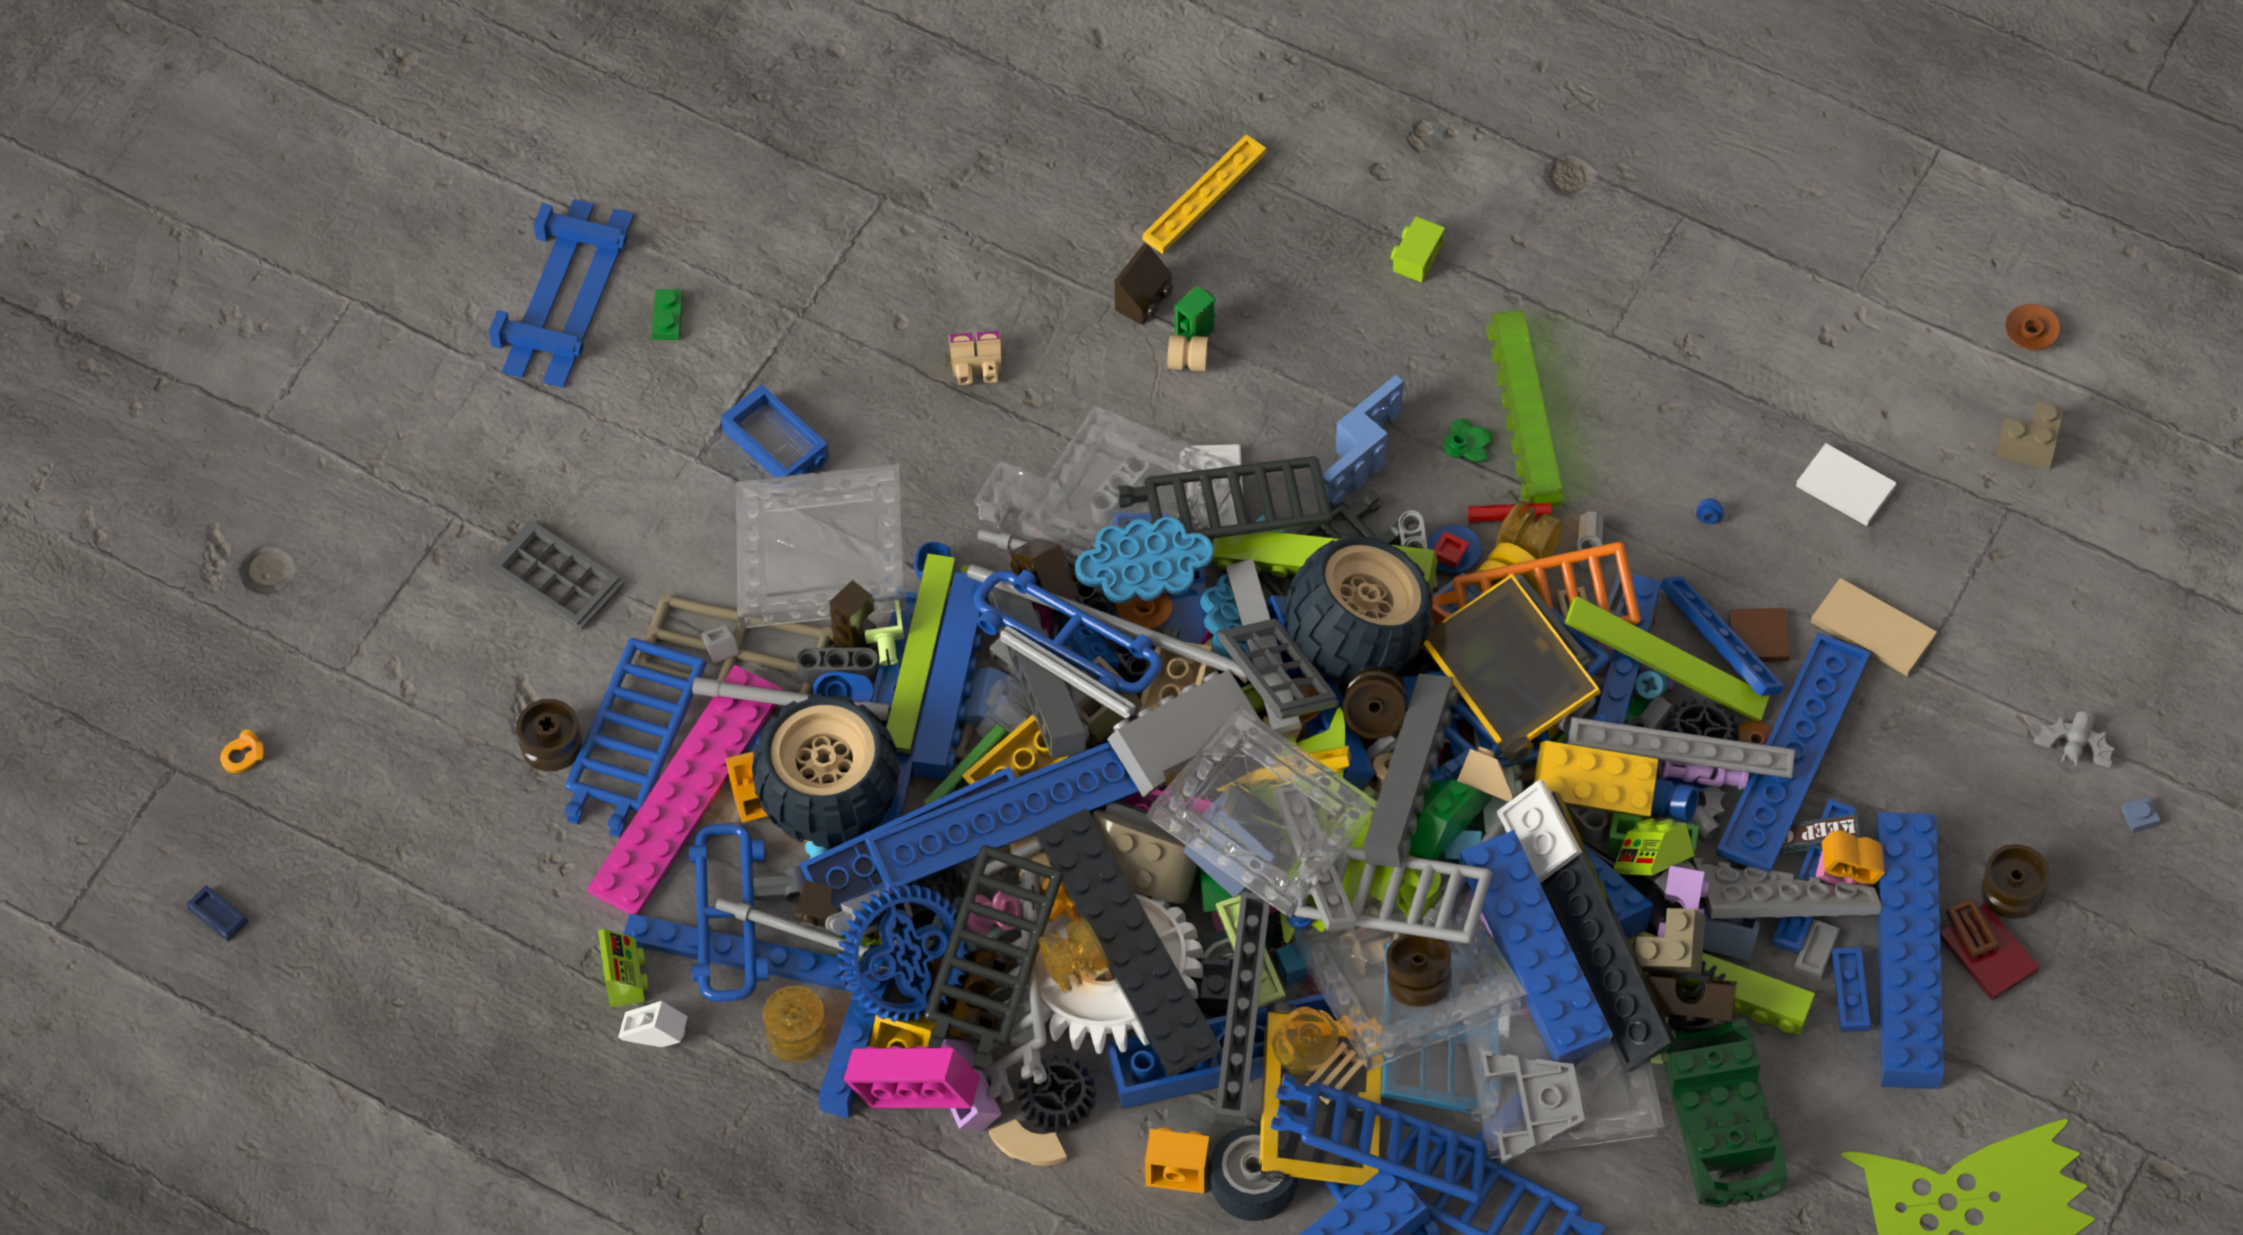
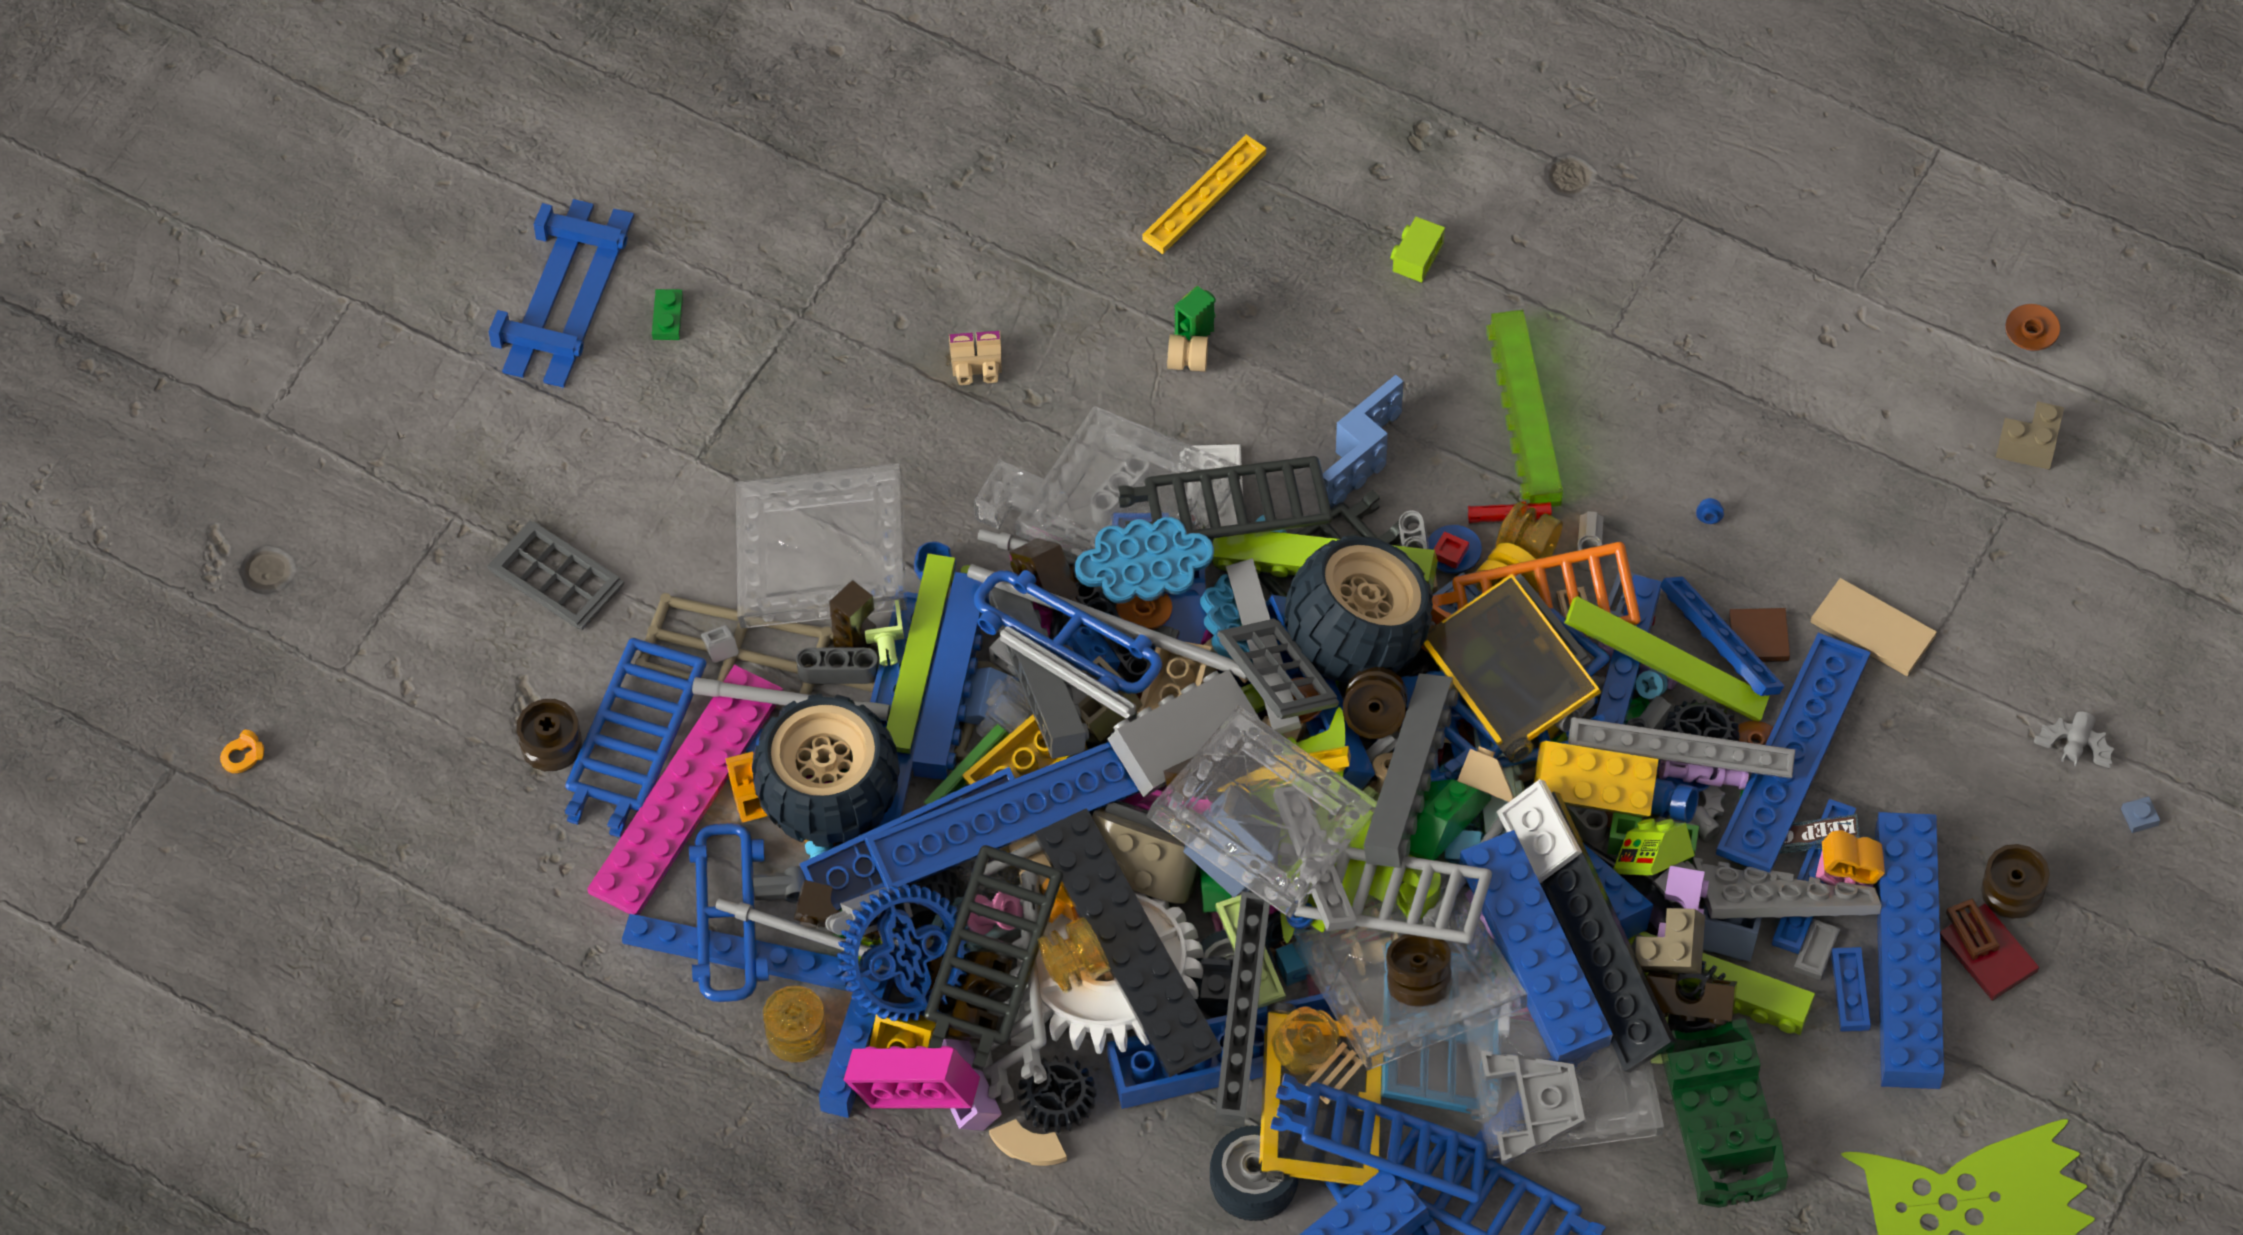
(217, 913): dark blue tile -> none
(622, 968): lime slope -> none
(653, 1025): white slope -> none
(774, 435): blue piece -> none
(850, 685): blue piece -> none
(1142, 285): dark brown slope -> none
(1177, 1160): light orange brick -> none
(1467, 441): green plate -> none
(1846, 484): white tile -> none

